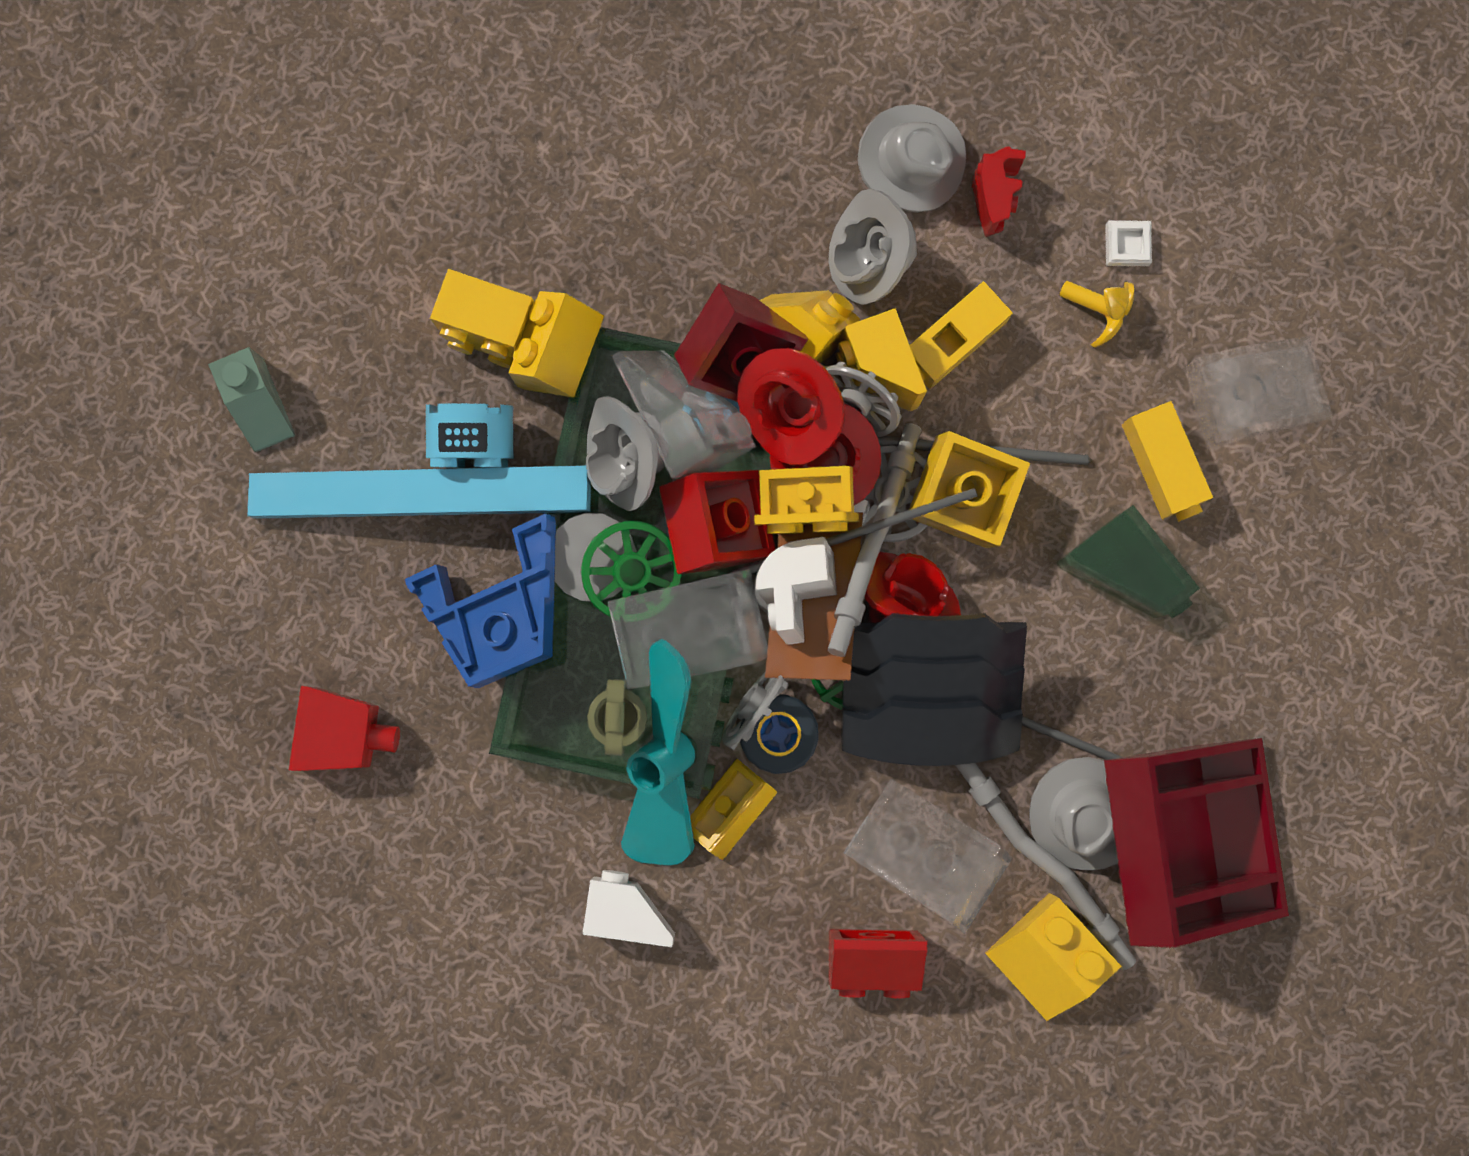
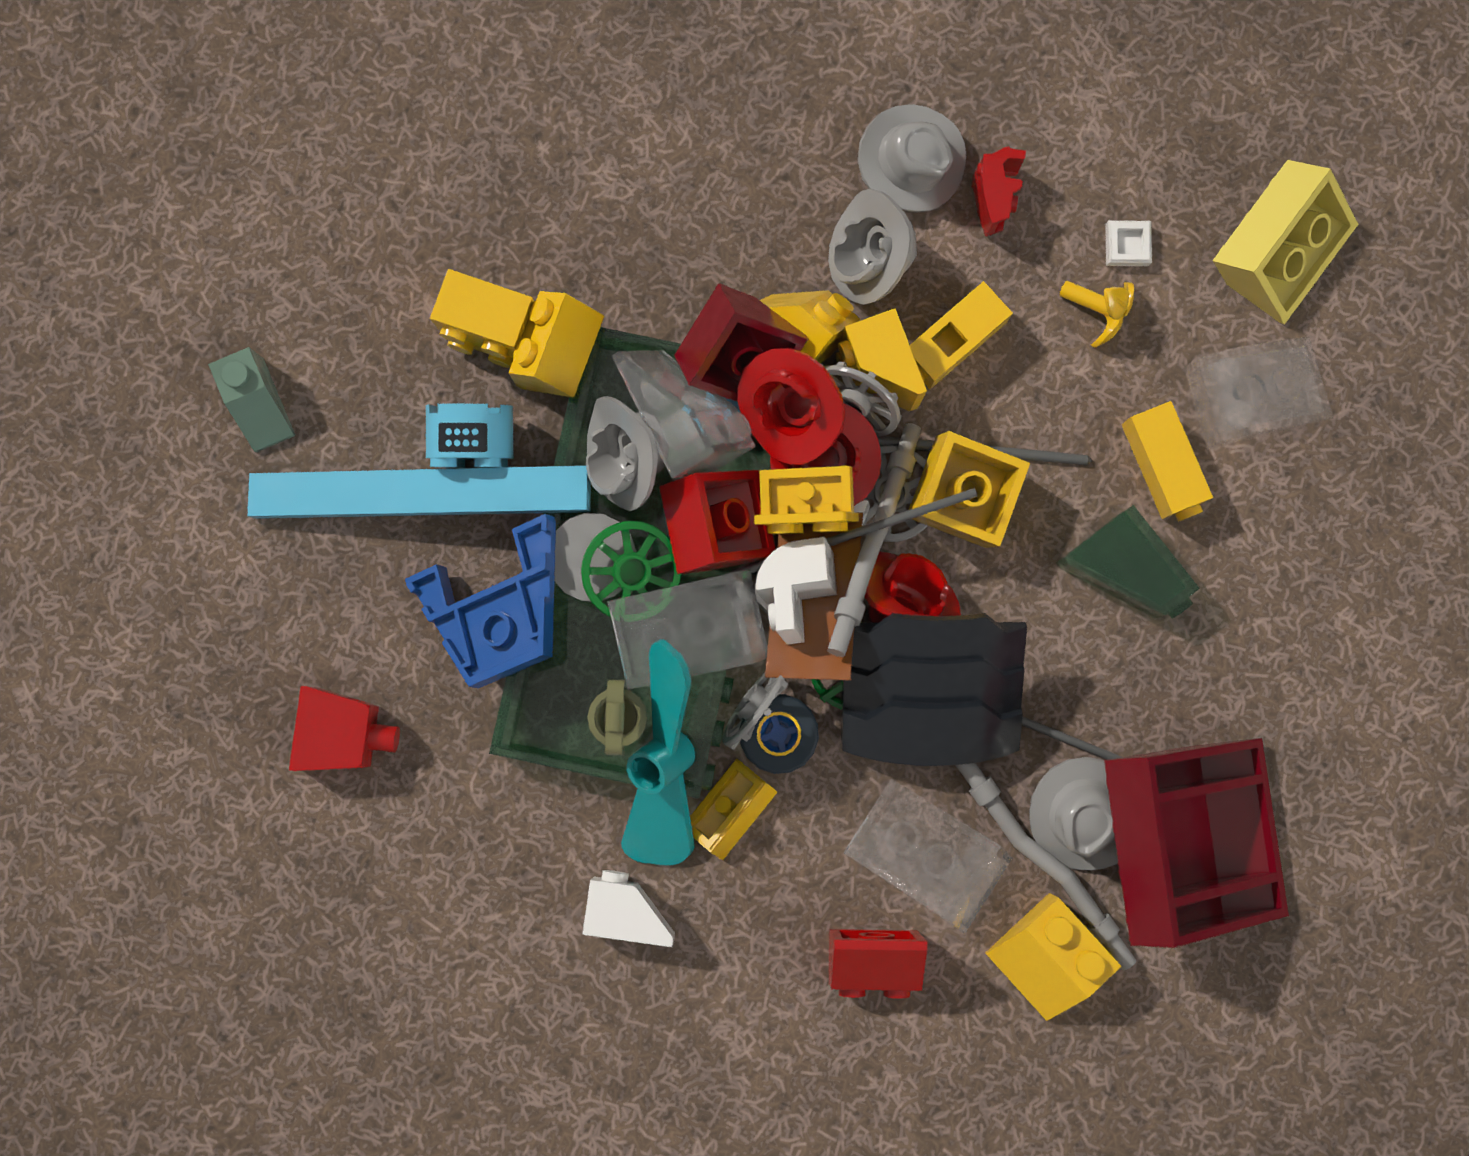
(1287, 239): none -> light yellow slope

